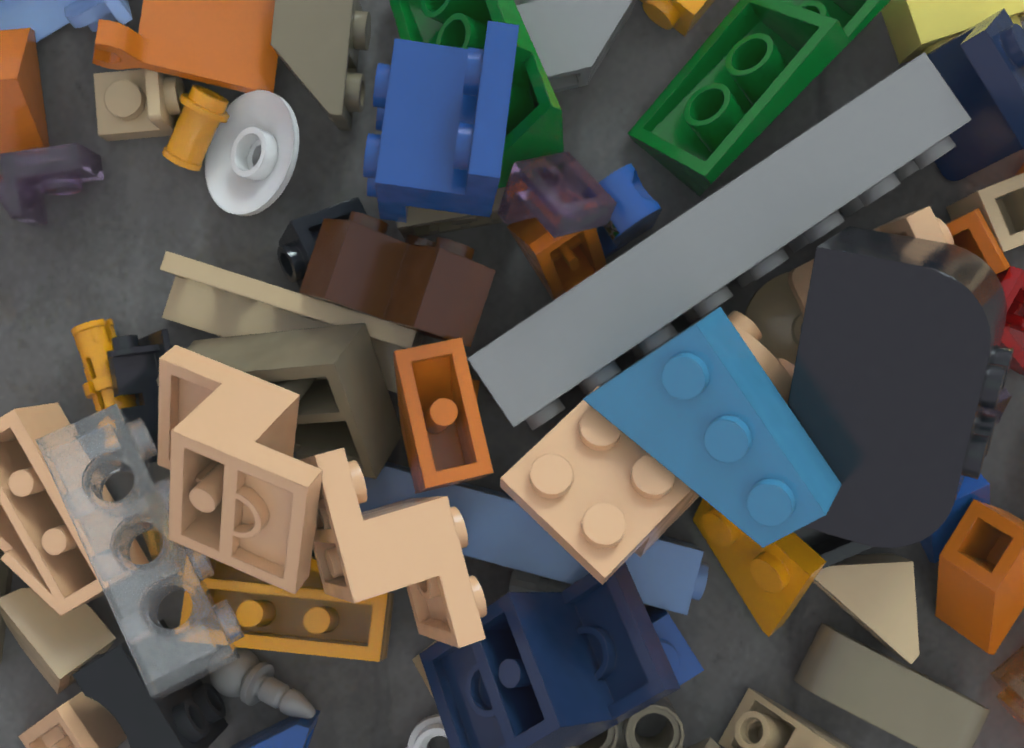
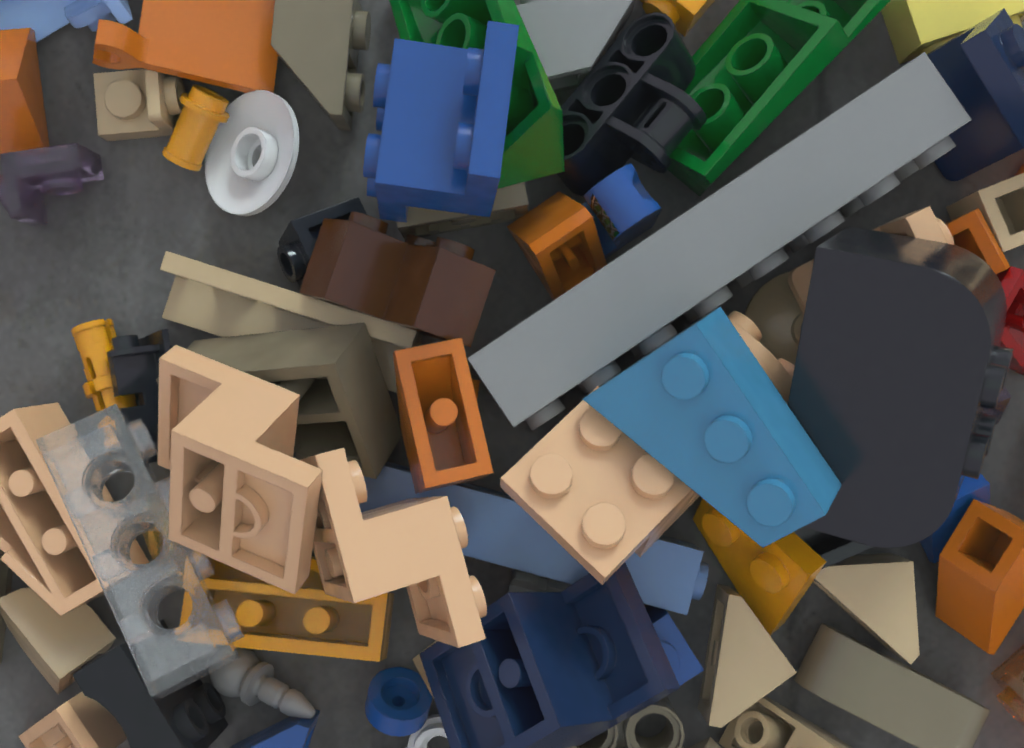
(397, 701): none -> blue tile
(557, 194): clear purple bracket -> none
(630, 105): none -> black piece
(739, 661): none -> tan slope

